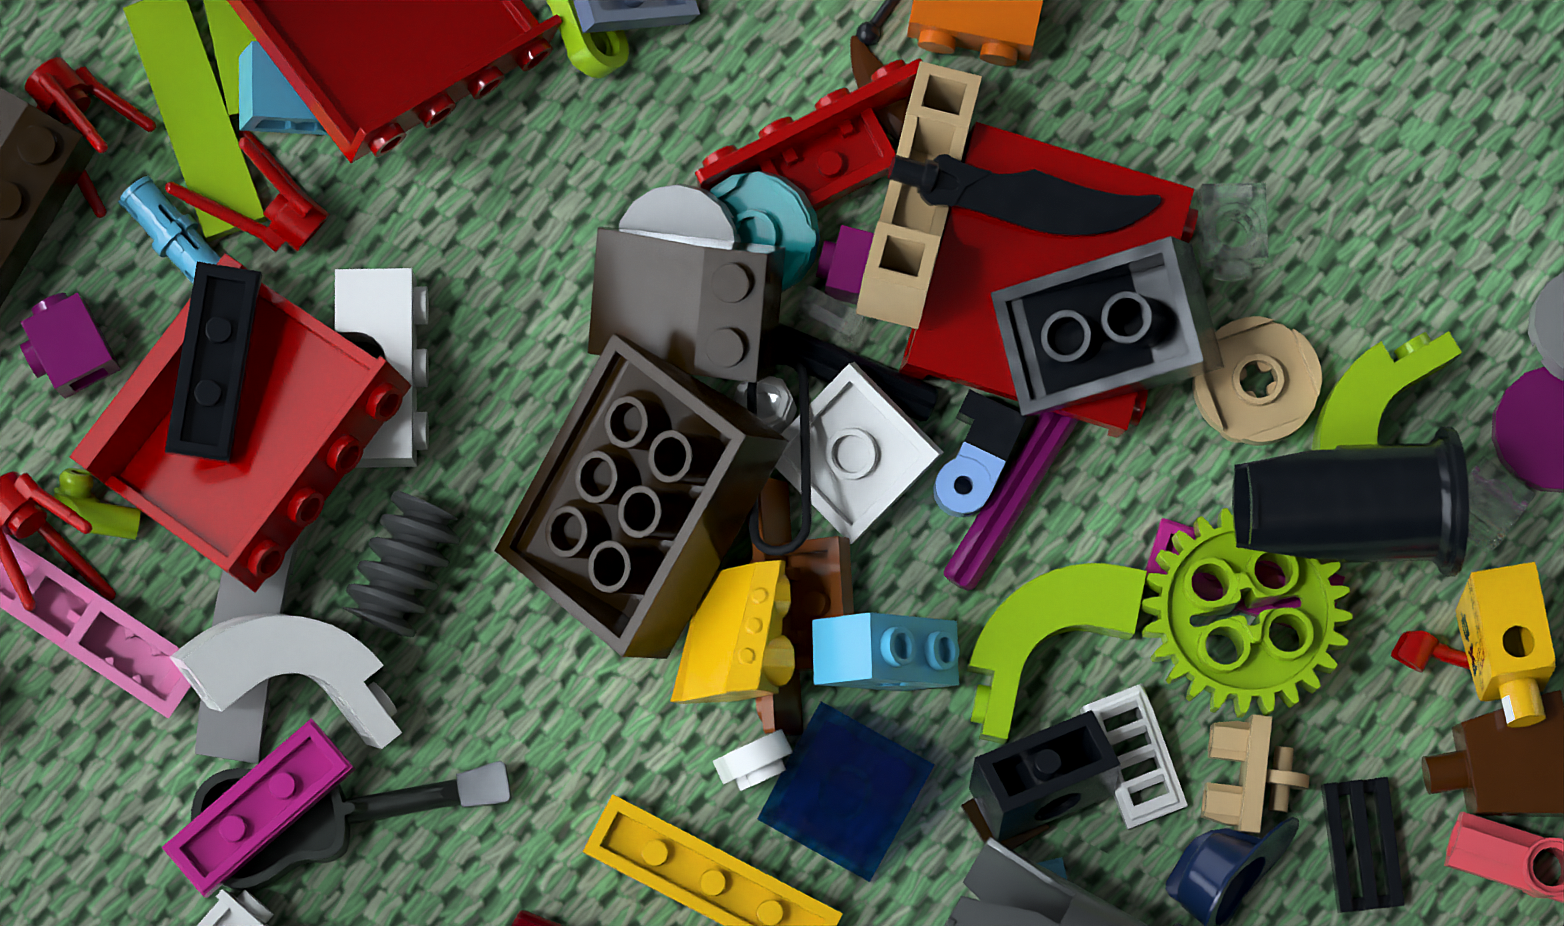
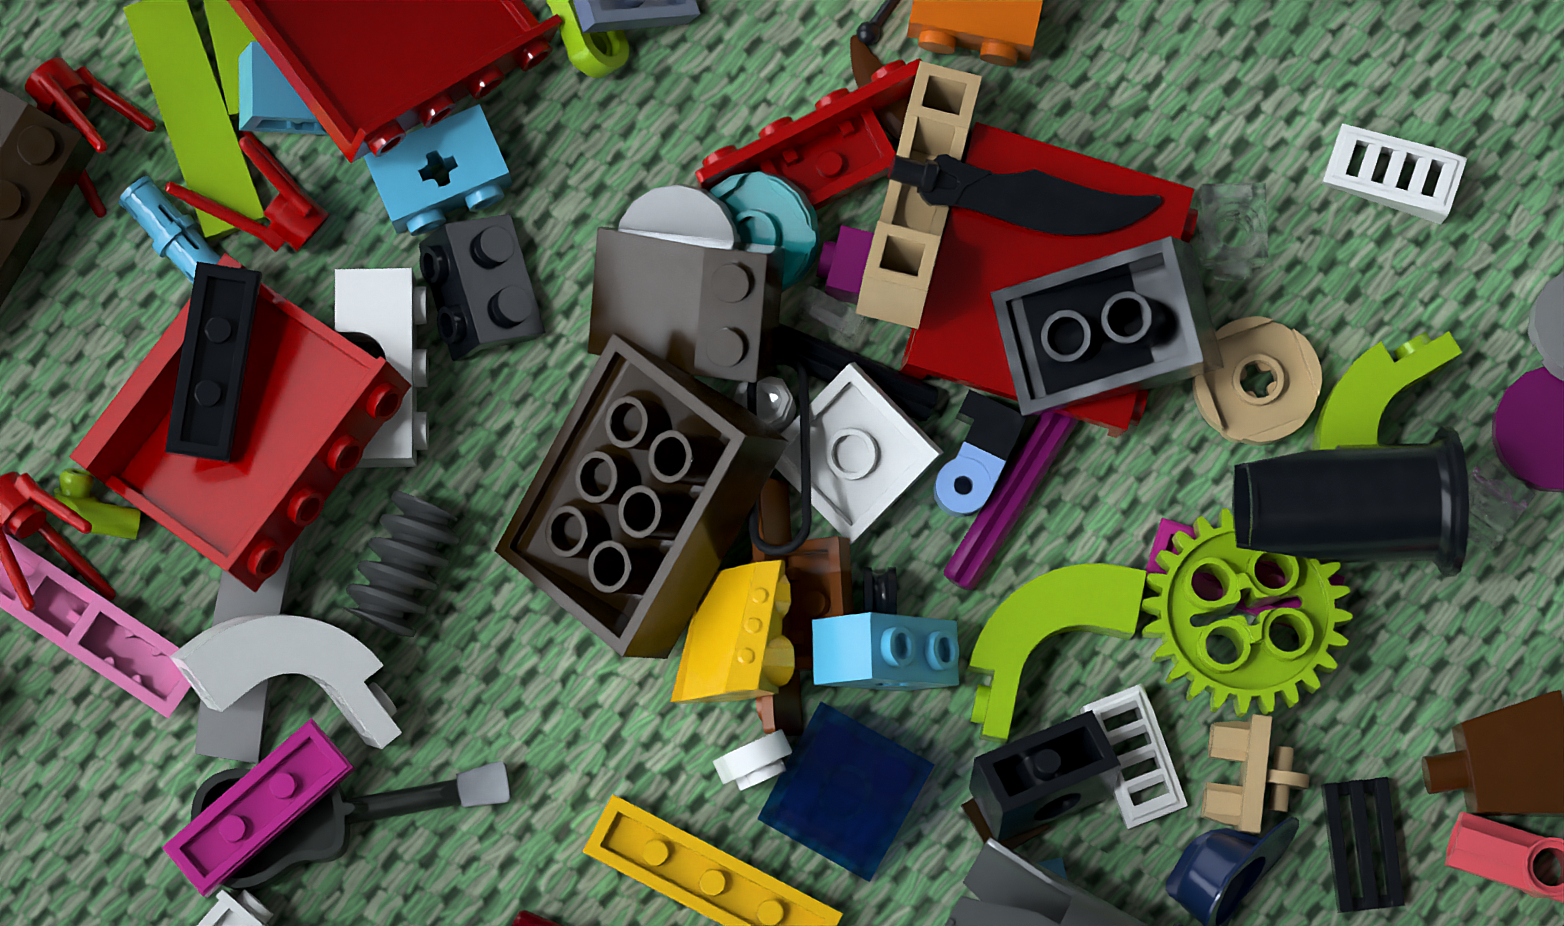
(67, 344): magenta brick -> none
(464, 148): none -> medium azure brick
(480, 285): none -> black bracket
(880, 591): none -> black bush
(1410, 200): none -> white slope
(1417, 648): red hand -> none
(1508, 639): yellow torso -> none

